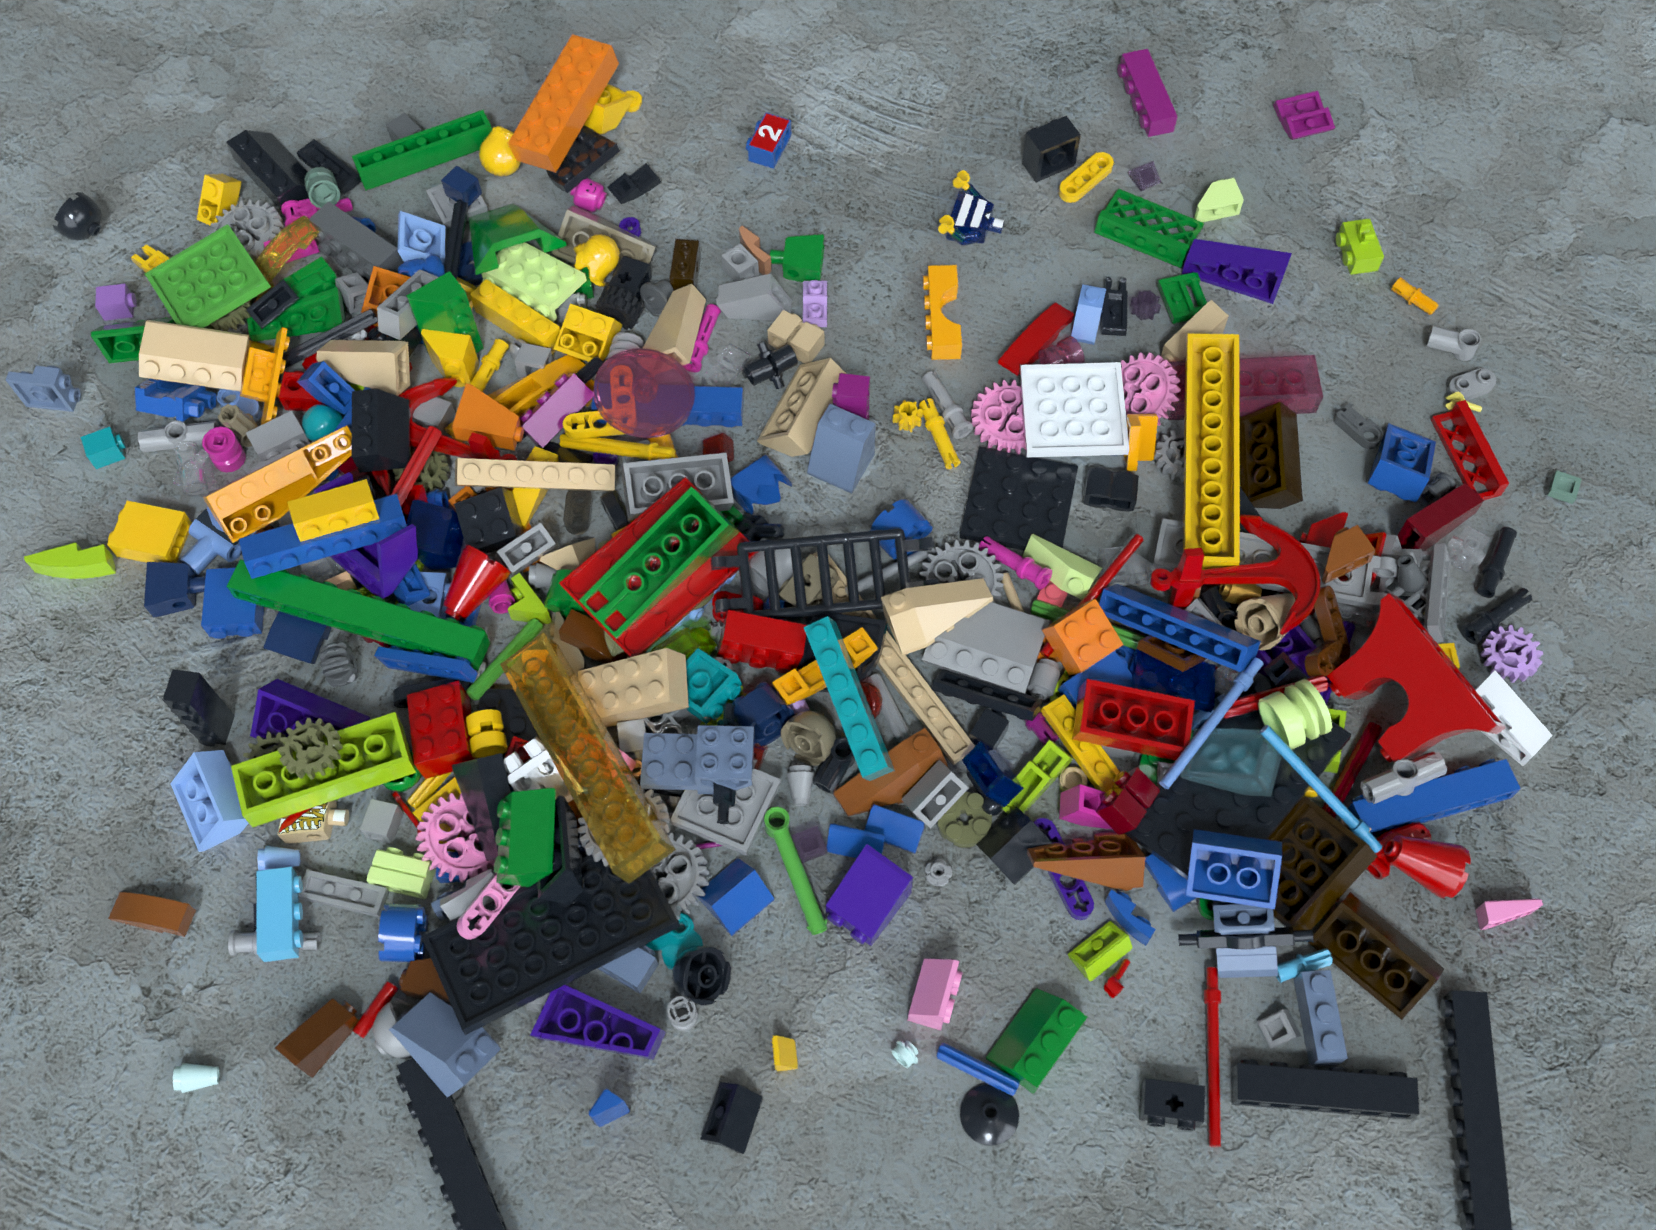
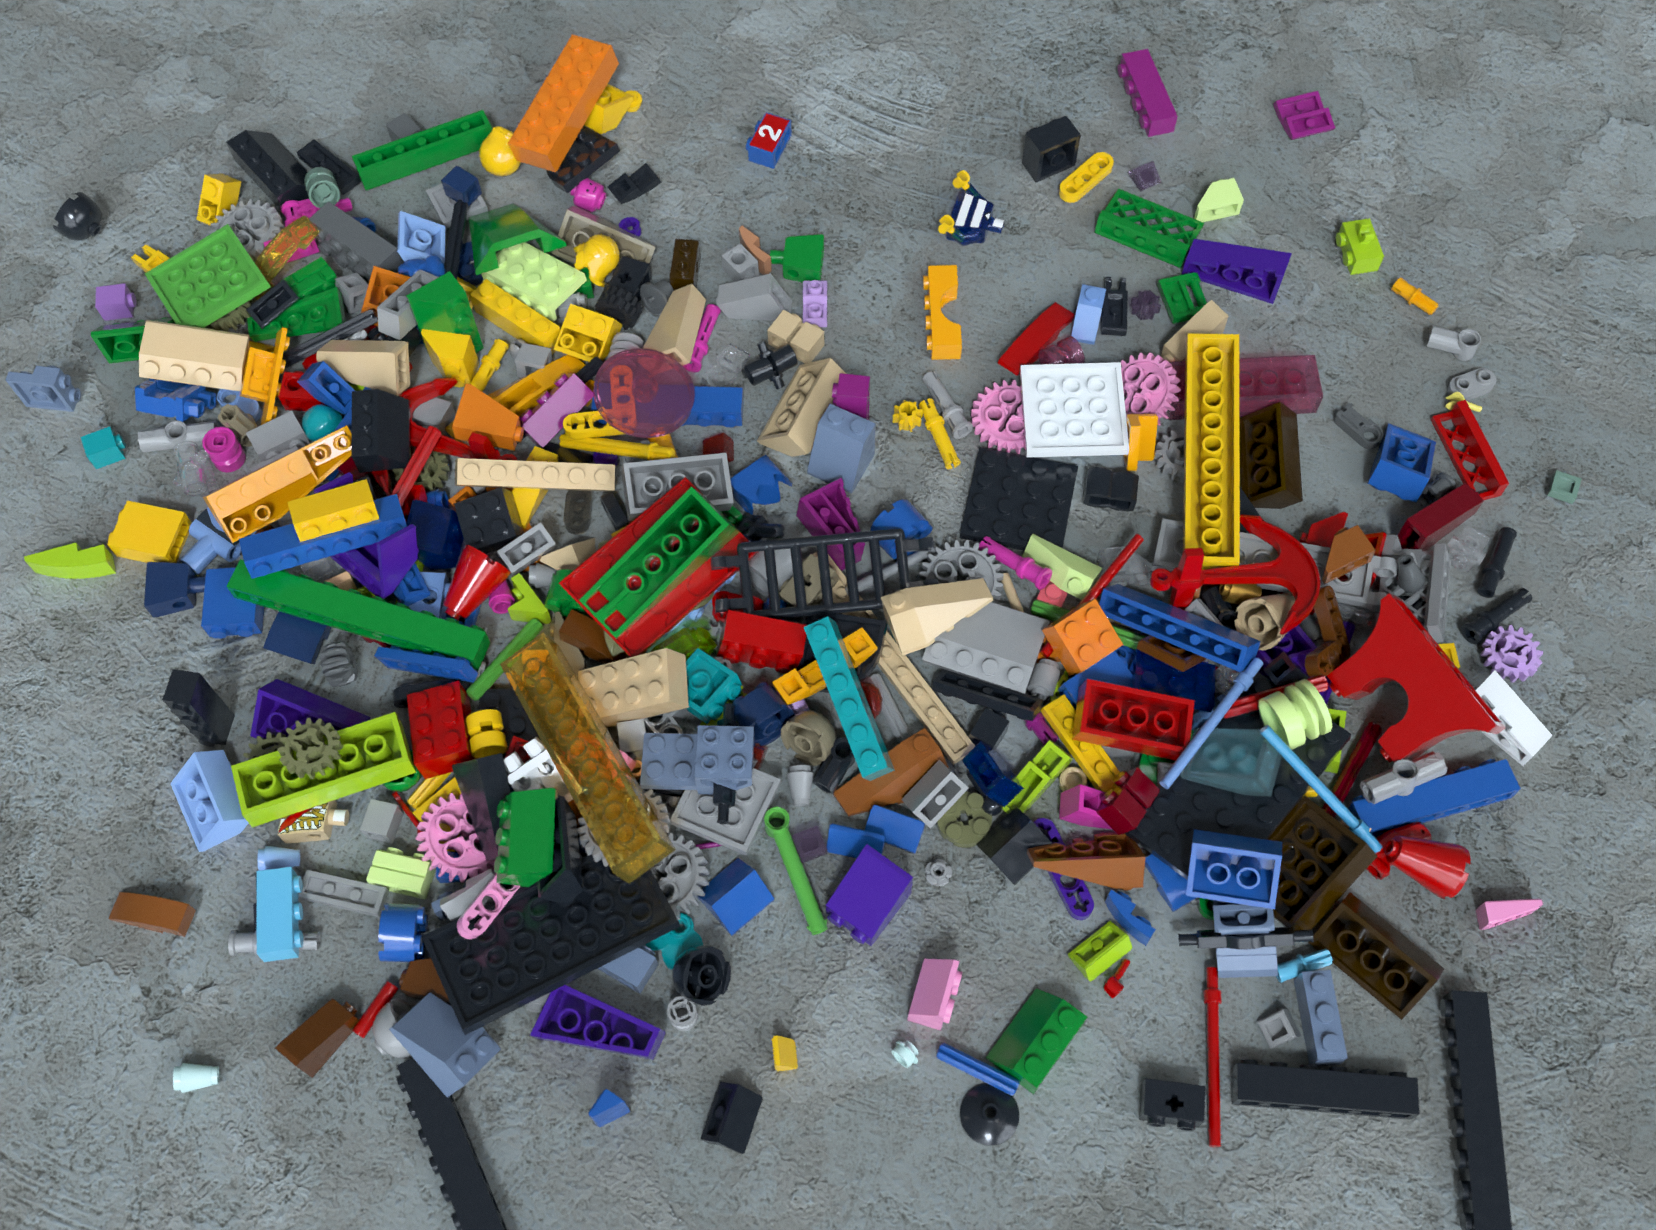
(828, 513): none -> magenta wedge

